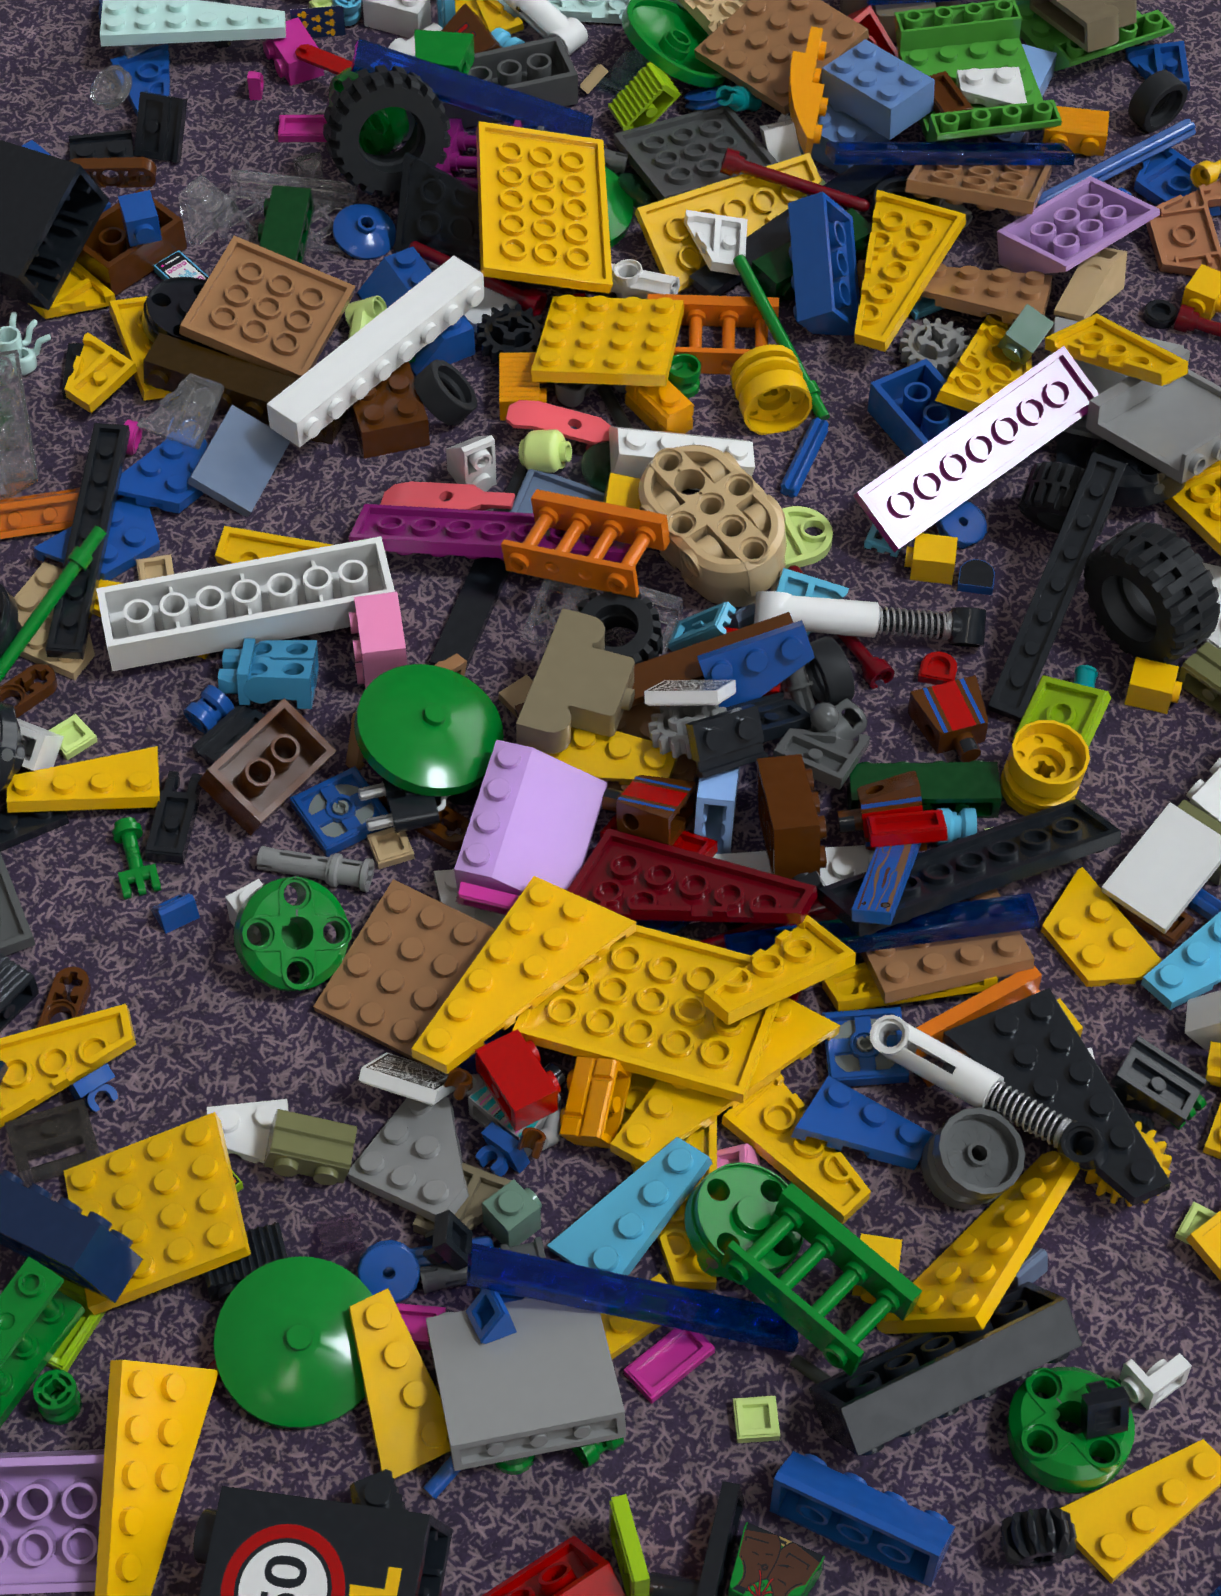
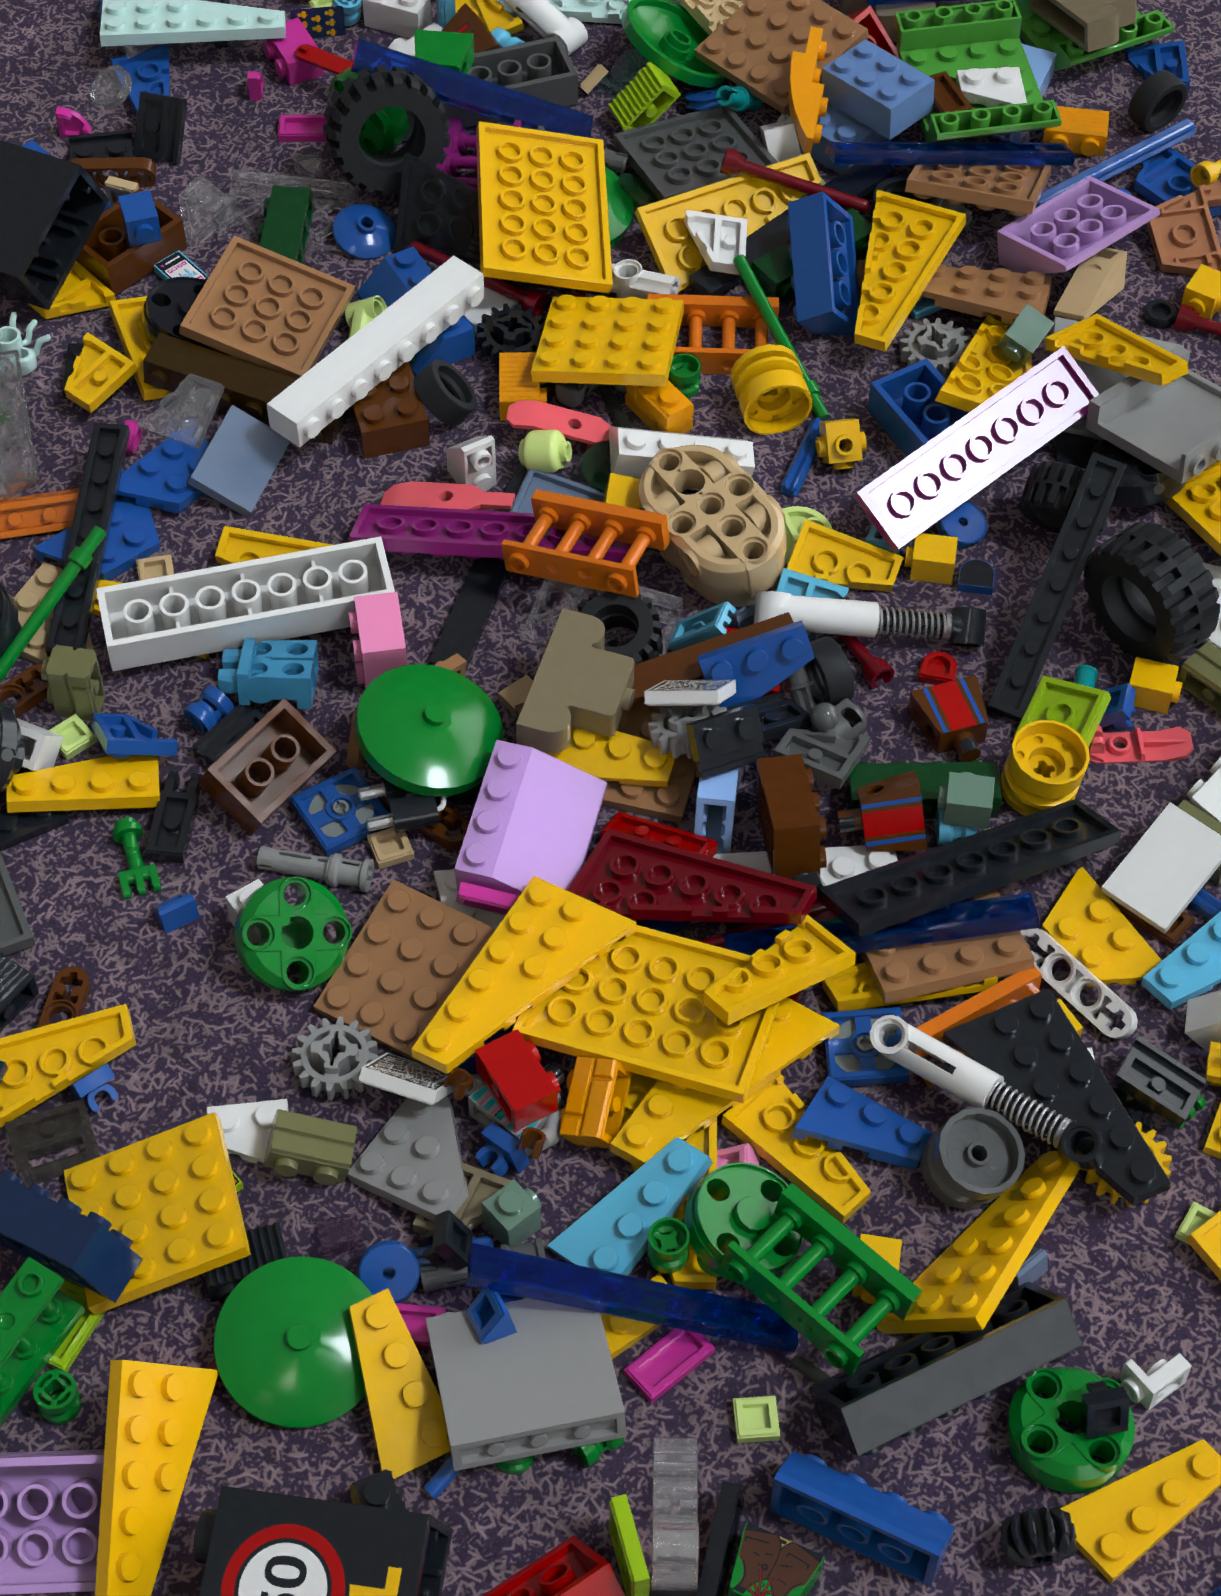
(71, 123): none -> dark pink tile
(73, 682): none -> olive brick
(118, 187): none -> tan tile
(126, 736): none -> blue wing
(319, 1051): none -> light grey gear
(653, 807): reddish brown torso -> none
(665, 1236): none -> green wheel
(675, 1514): none -> clear beam
(843, 559): none -> yellow wing
(853, 442): none -> yellow brick
(884, 884): blue tile -> none
(906, 828): red tile -> none
(967, 800): none -> sand green brick
(1076, 981): none -> white beam
(1120, 707): none -> blue tile
(1141, 746): none -> coral piece

